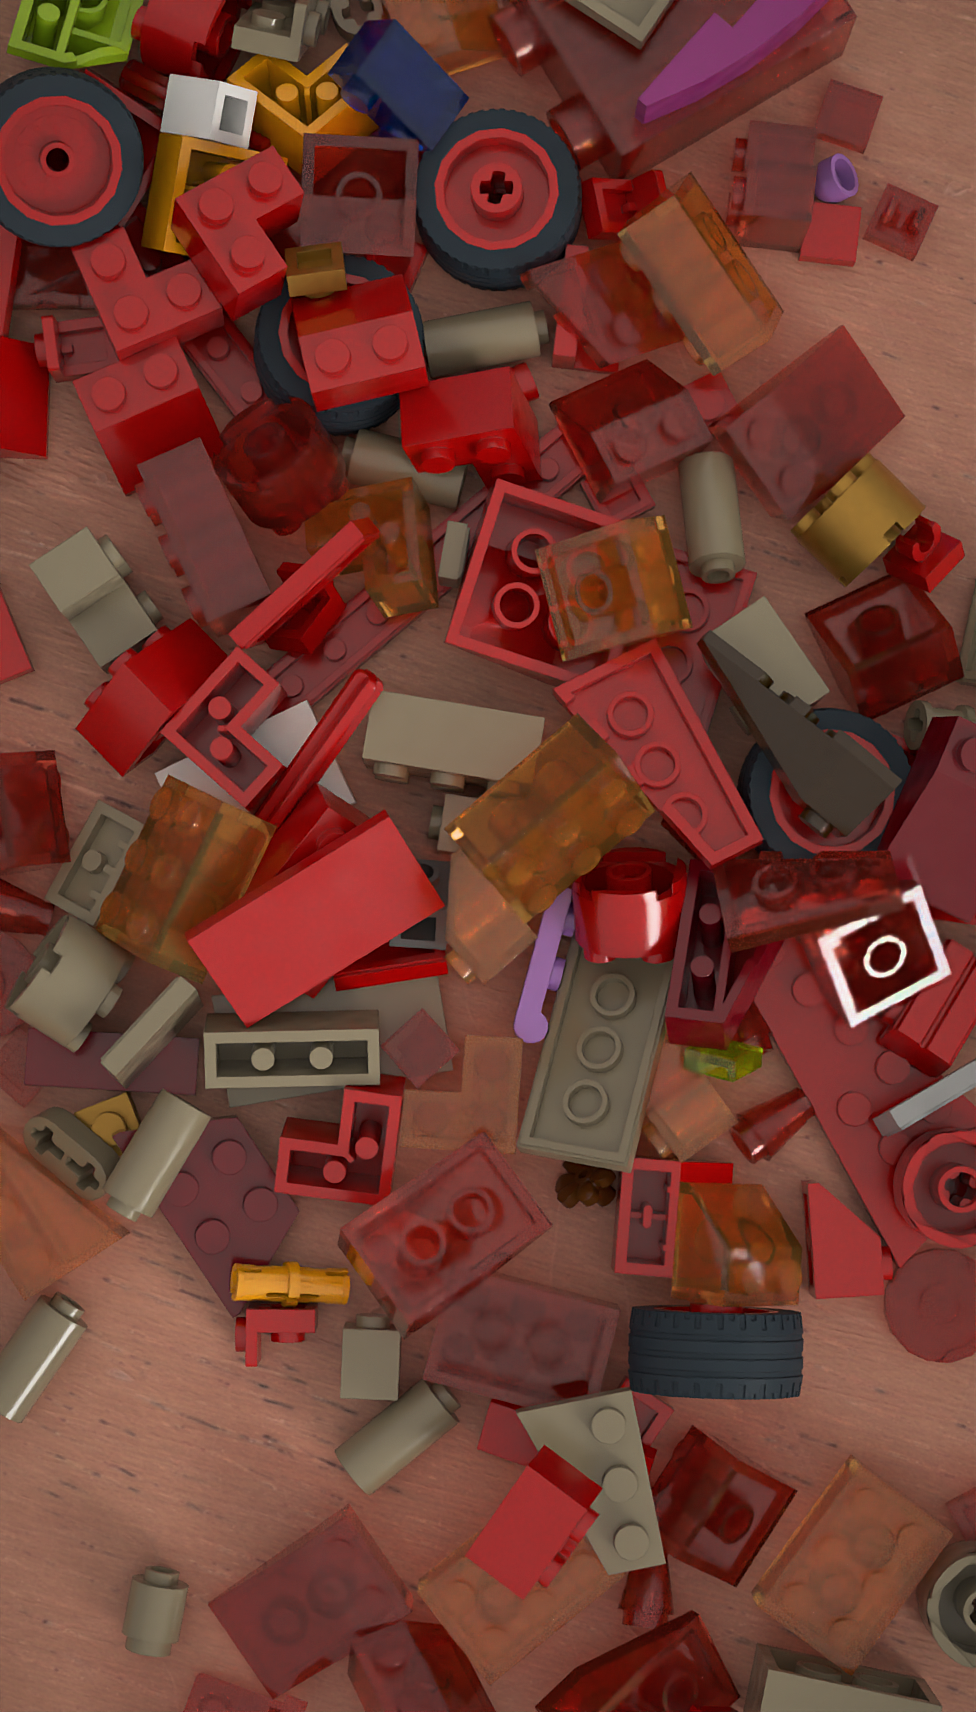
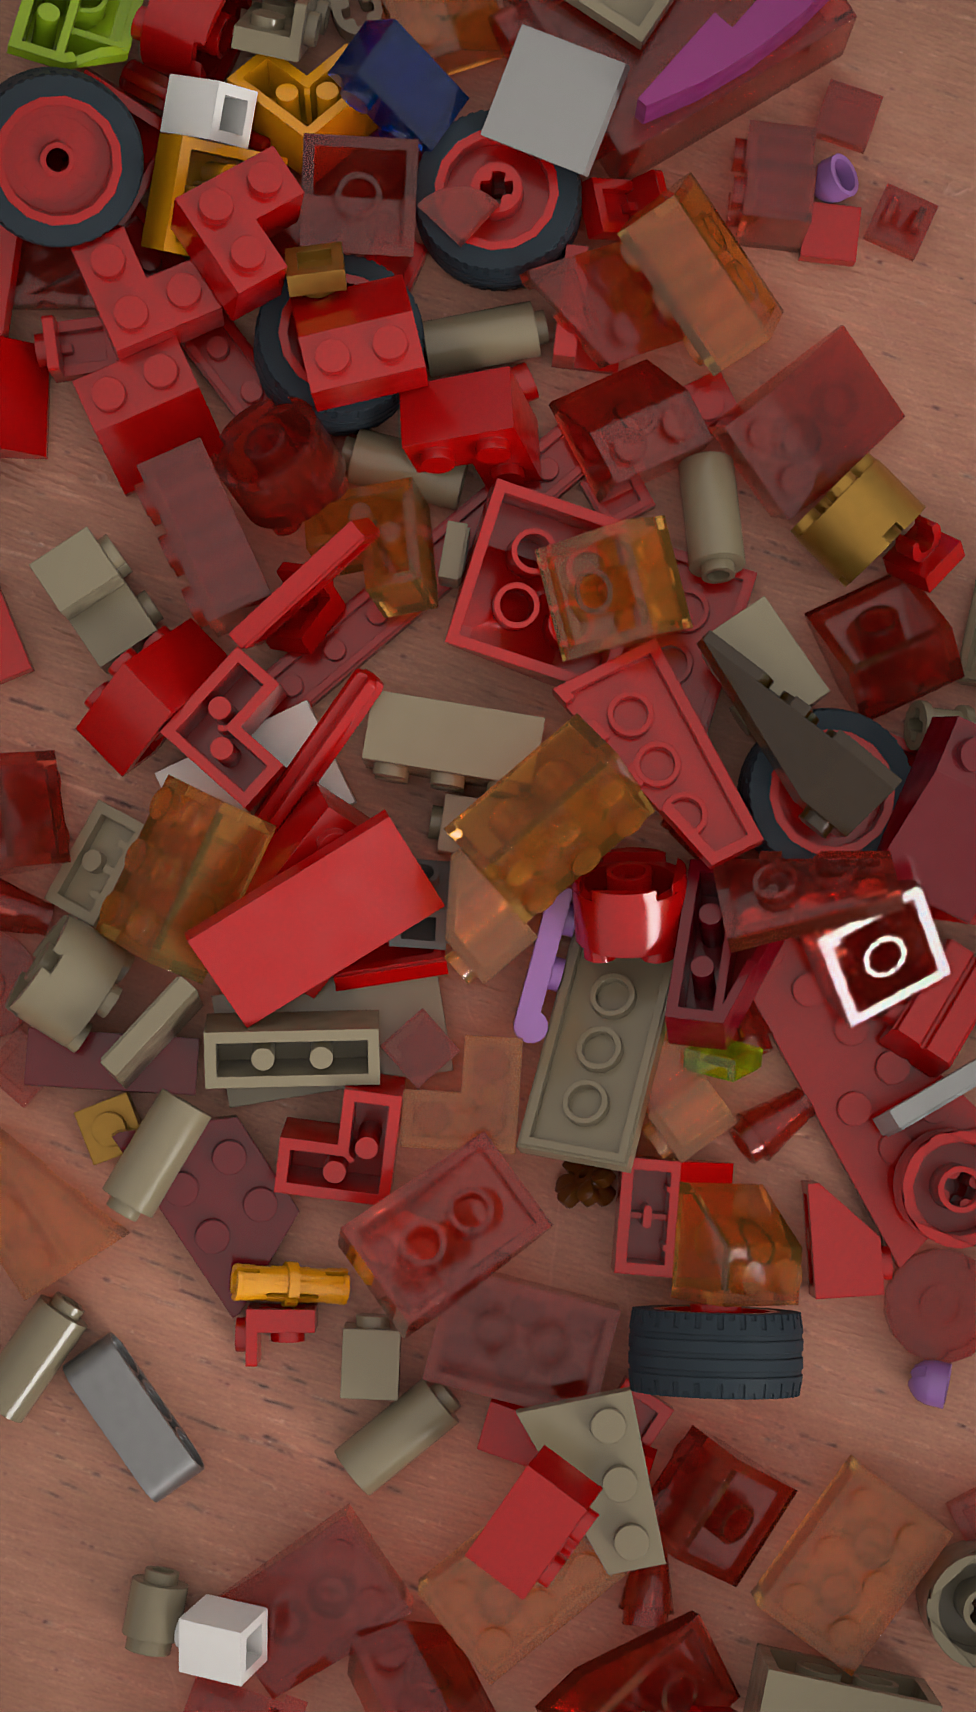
(70, 1152): dark tan beam -> none
(133, 1417): none -> flat silver beam
(222, 1639): none -> white brick
(458, 211): none -> clear red tile
(555, 100): none -> light grey tile
(930, 1382): none -> medium lavender hinge

